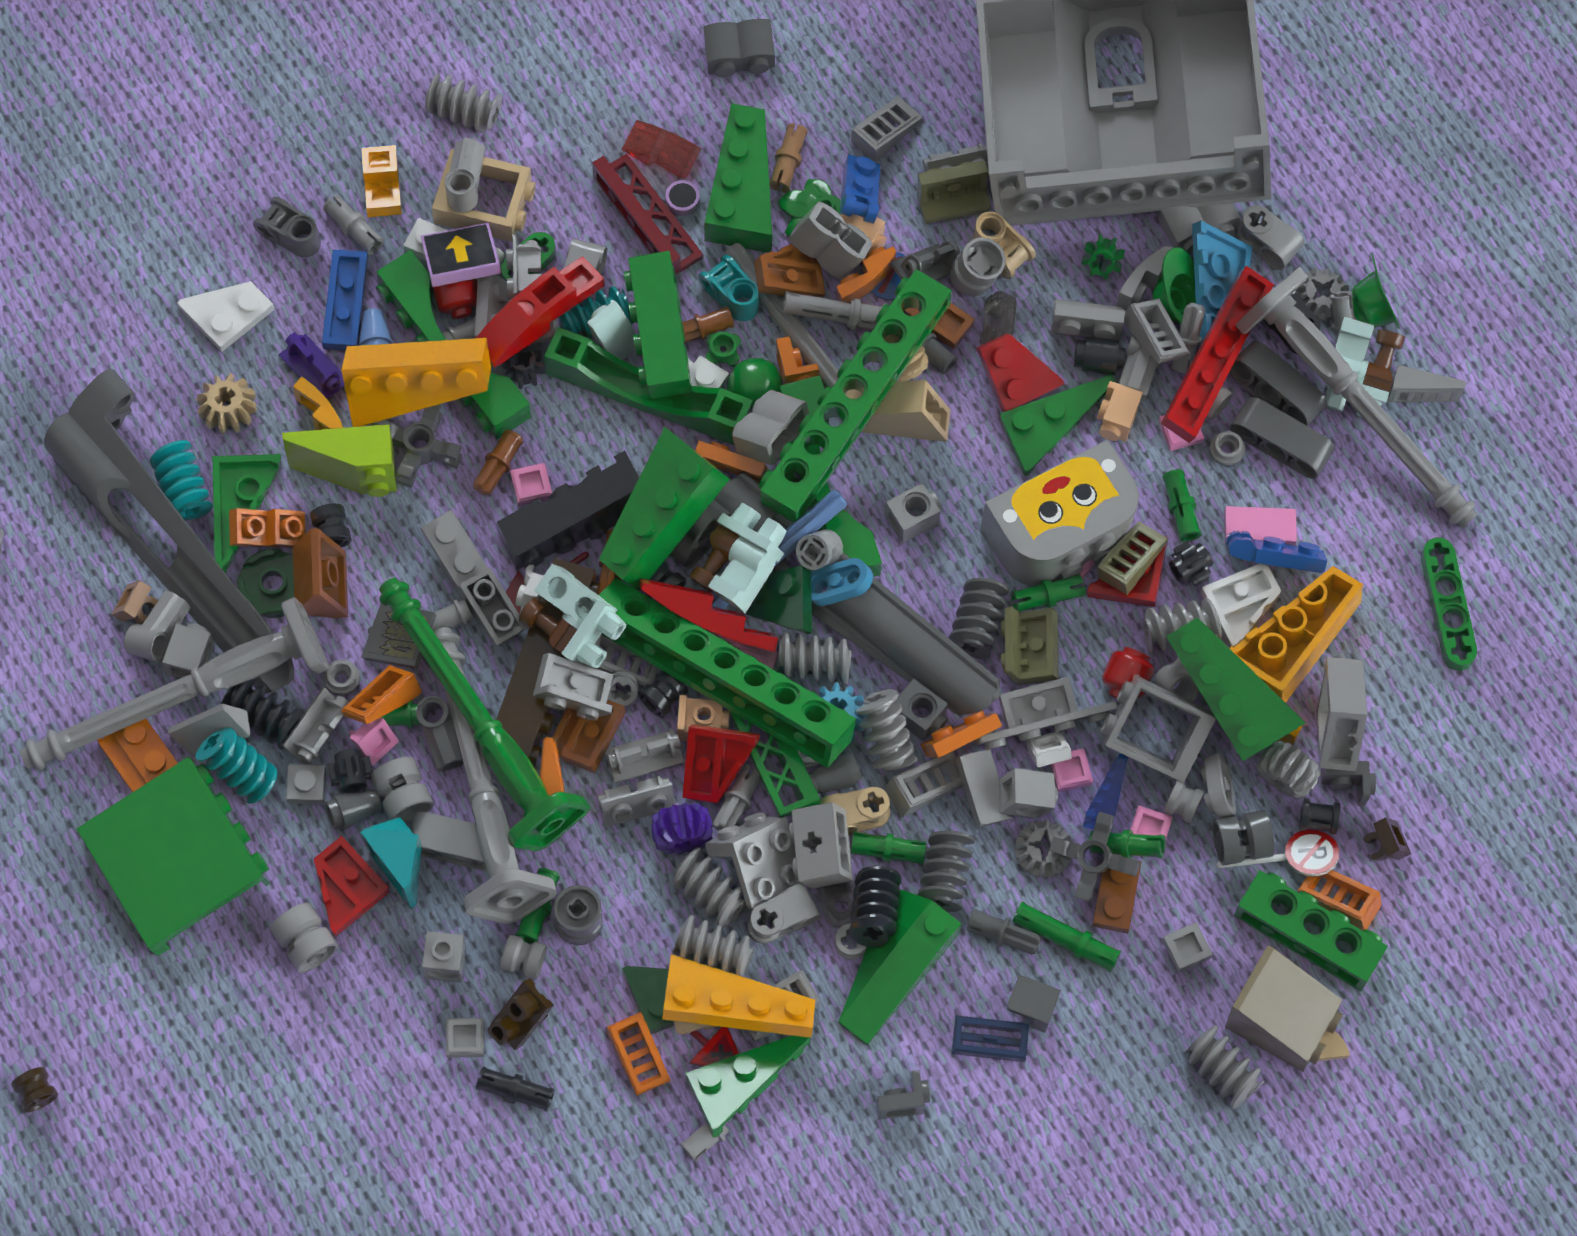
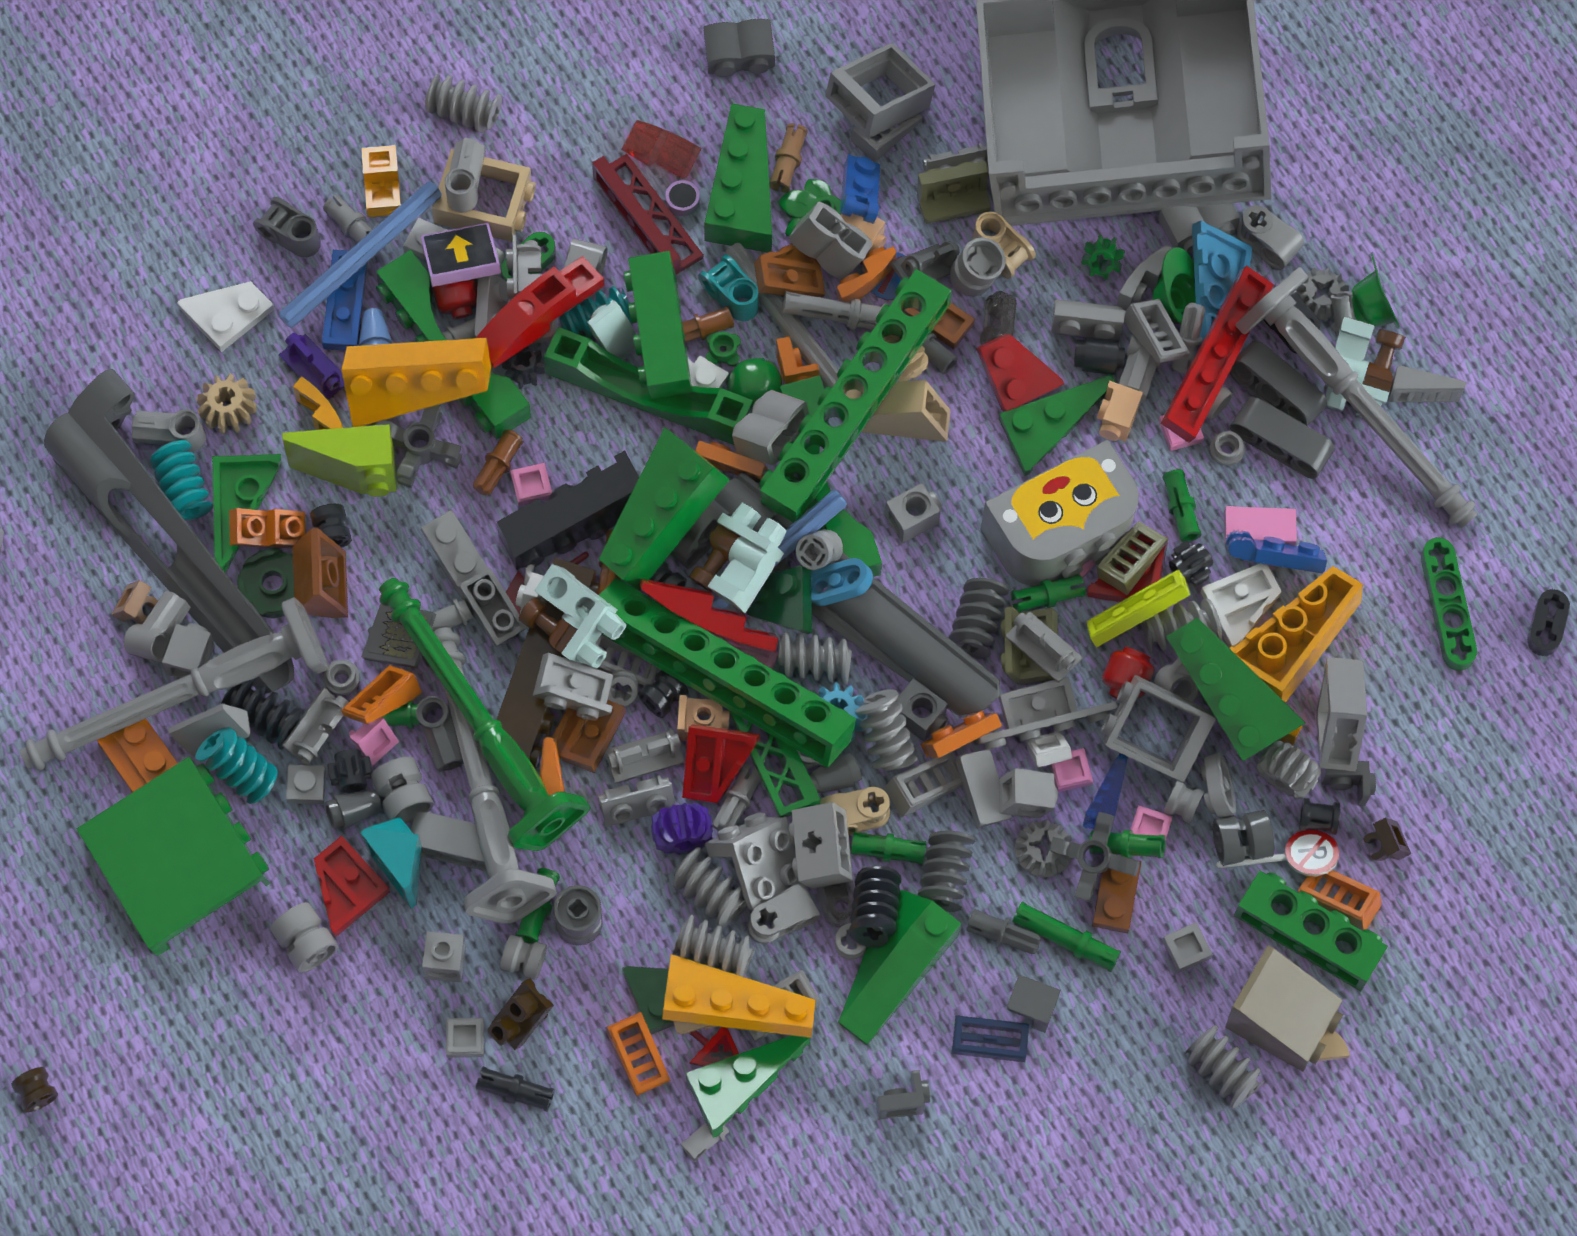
(167, 427): none -> light grey piece
(360, 254): none -> medium blue axle
(861, 109): none -> light grey window
(1043, 646): none -> light grey hinge
(1137, 608): none -> neon yellow tile
(1556, 624): none -> black beam

